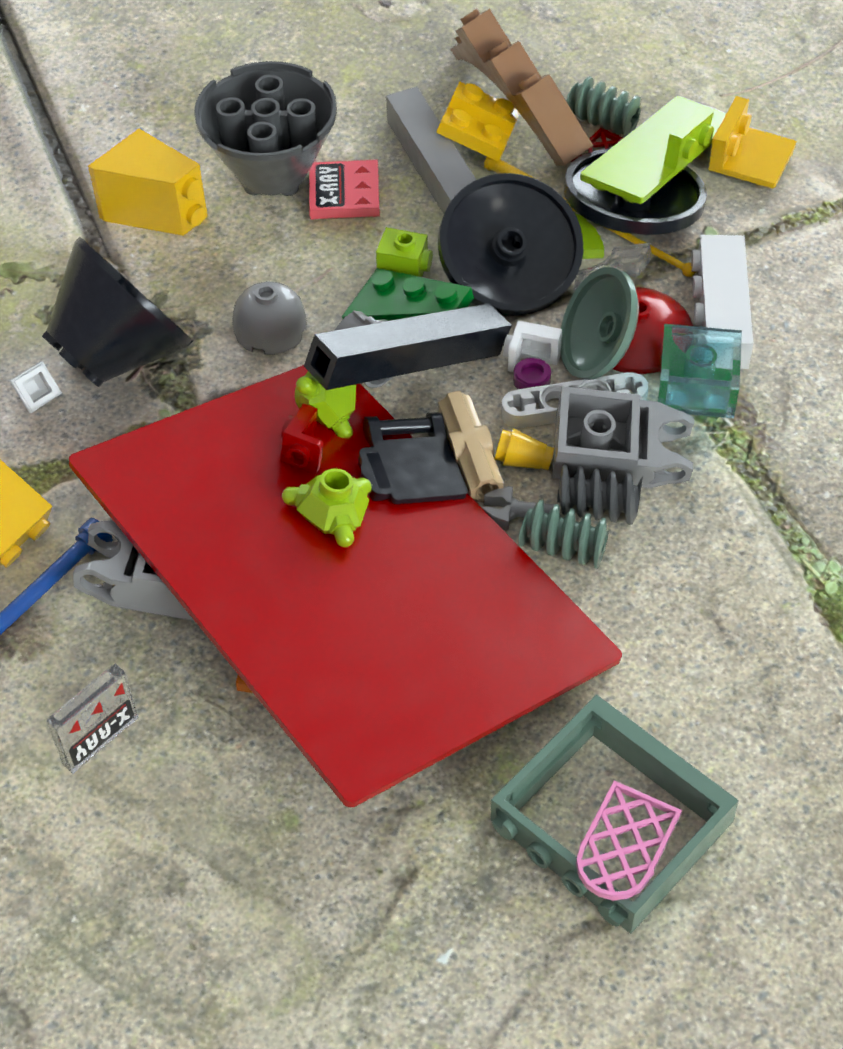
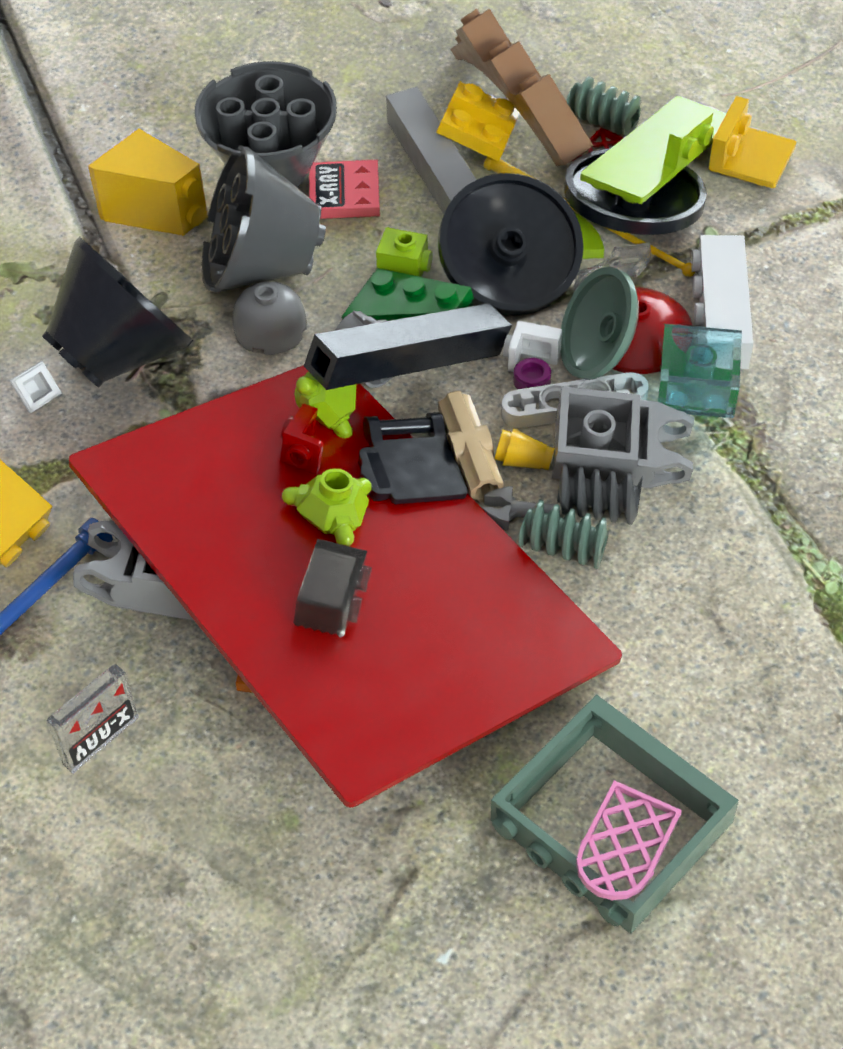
(259, 226): none -> dark grey cone
(331, 588): none -> clear smoke brick

